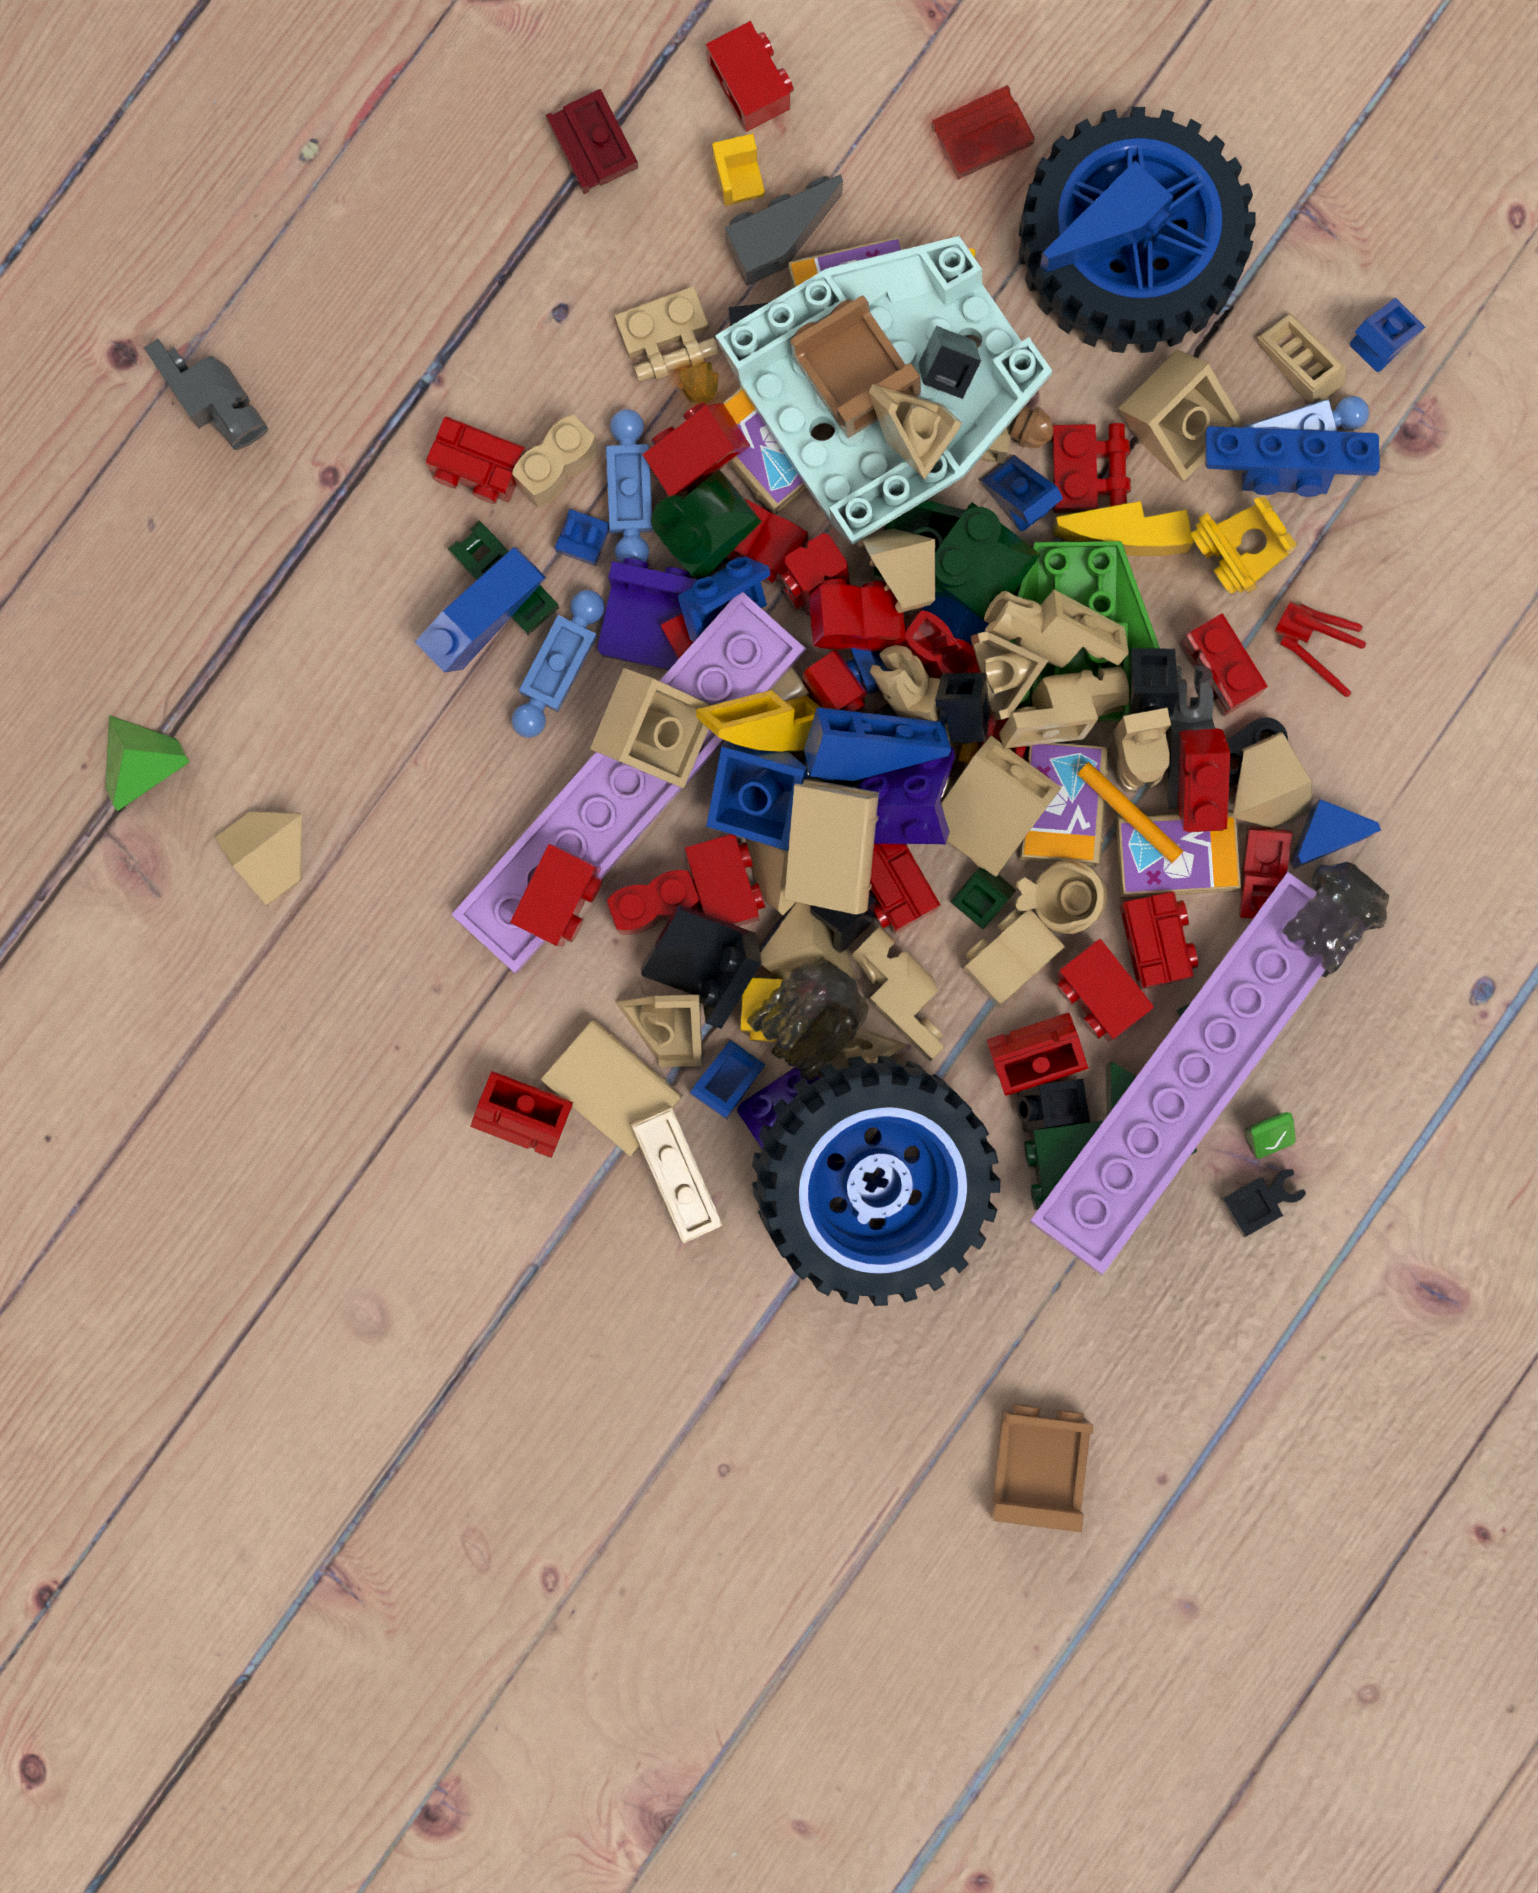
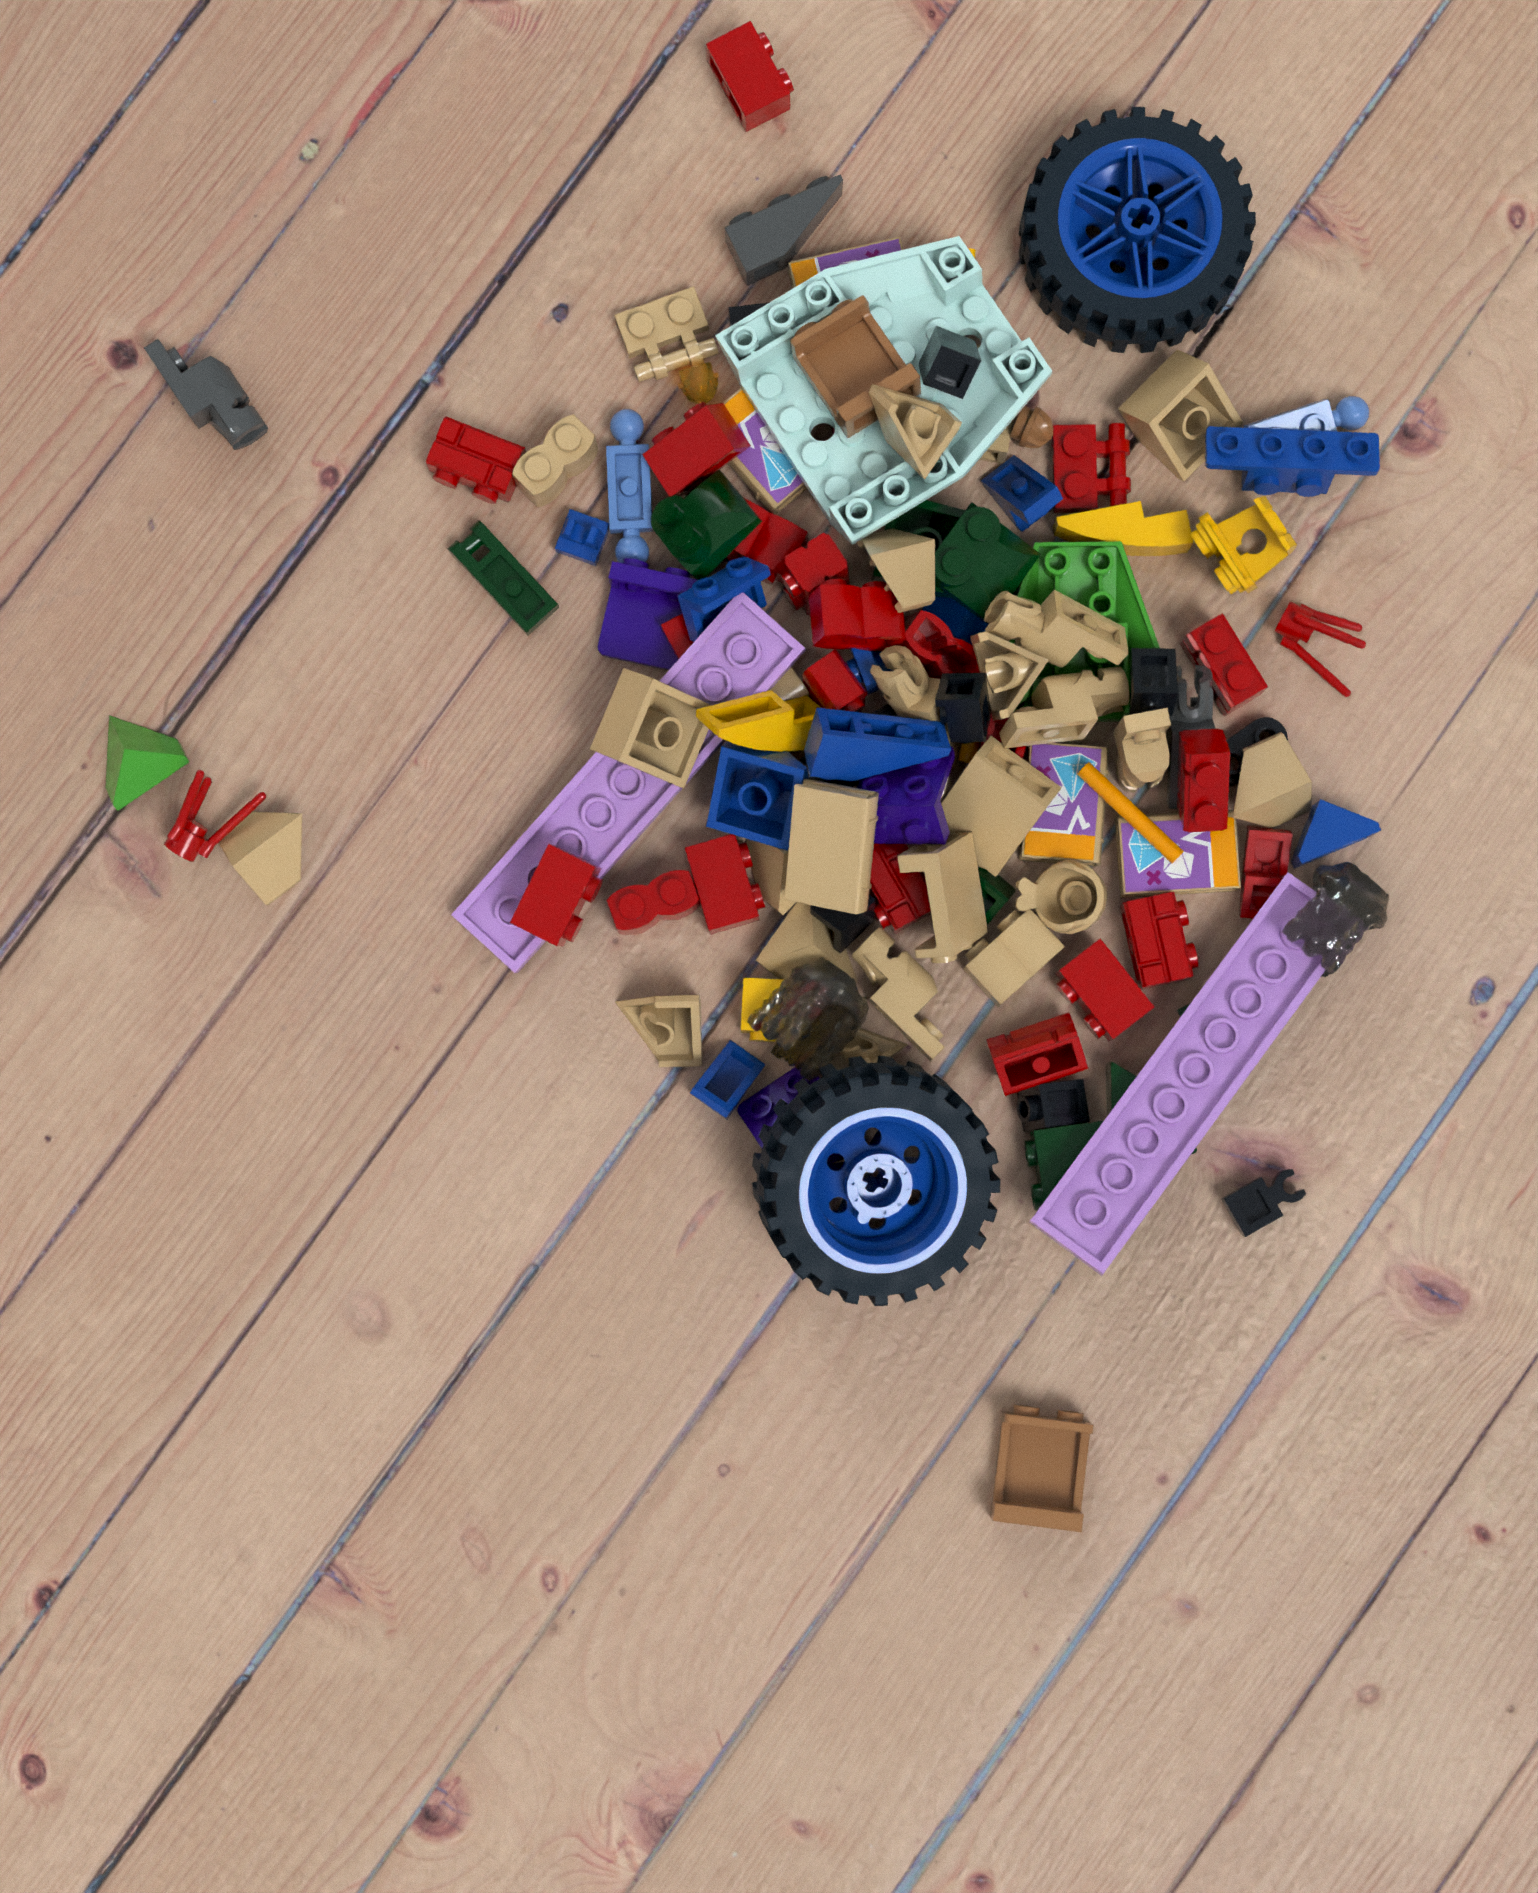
(188, 836): none -> red plant
(480, 612): blue slope -> none
(521, 1114): red brick -> none
(558, 663): medium blue plate -> none
(592, 141): dark red plate -> none
(609, 1085): tan piece -> none
(676, 1174): tile -> none
(704, 960): black bracket -> none
(738, 169): yellow panel -> none
(952, 894): none -> tan panel
(982, 132): clear red plate -> none
(1115, 219): blue slope -> none
(1271, 1134): bright green slope -> none
(1317, 381): tan slope -> none
(1386, 334): blue slope -> none

